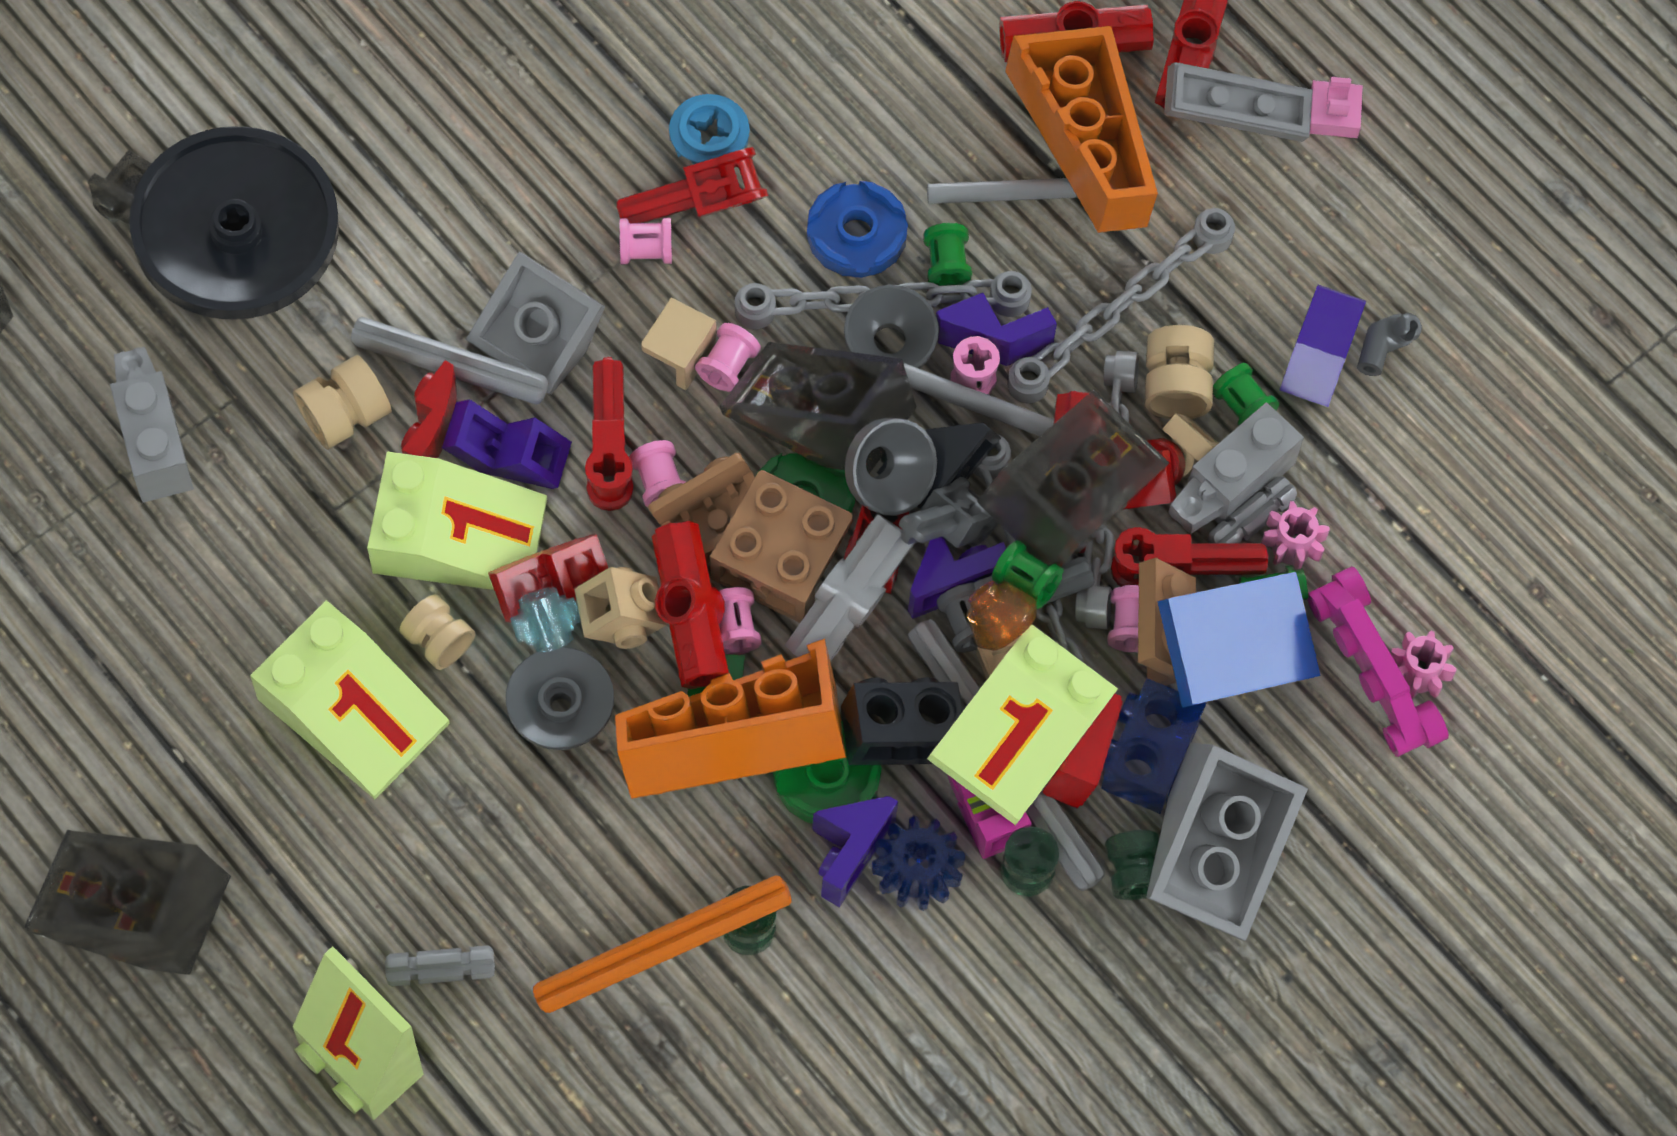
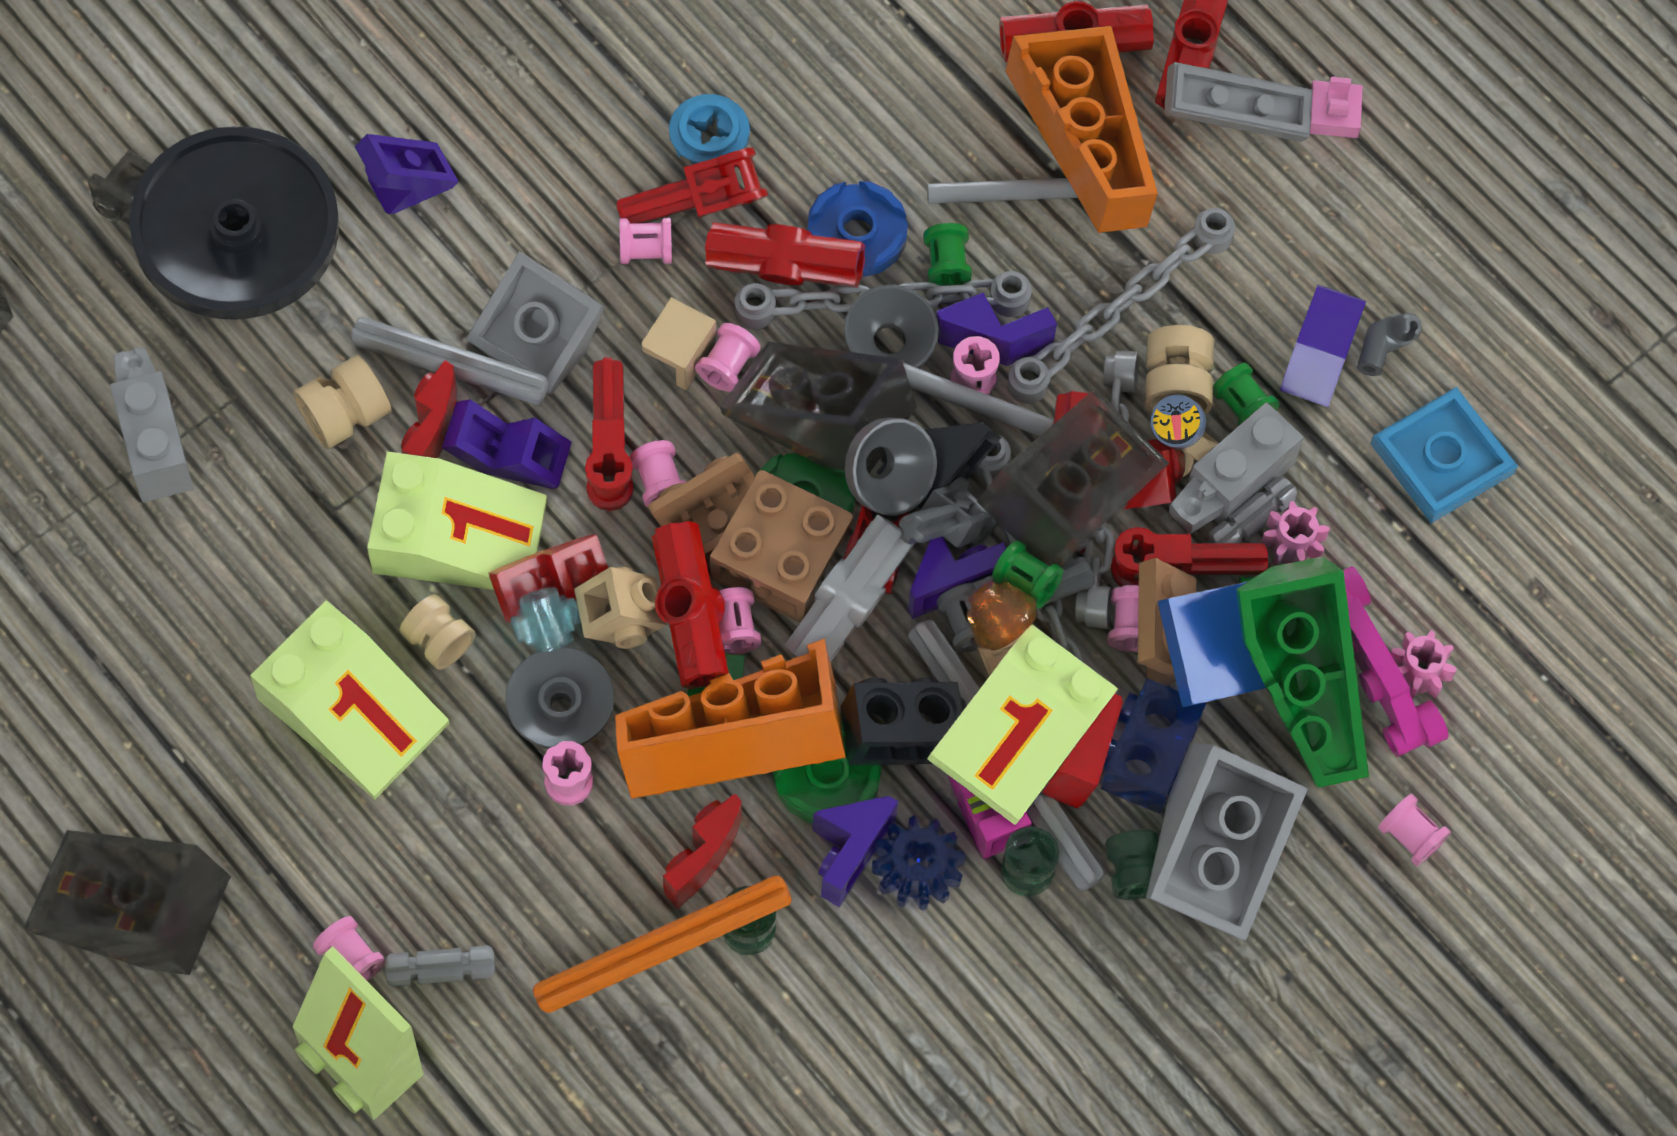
(351, 946): none -> bright pink bush
(404, 170): none -> dark purple slope
(580, 782): none -> bright pink bush
(712, 837): none -> red slope
(785, 254): none -> red piece
(1178, 421): none -> tile
(1303, 650): none -> green wedge
(1414, 830): none -> bright pink bush
(1443, 455): none -> dark azure tile

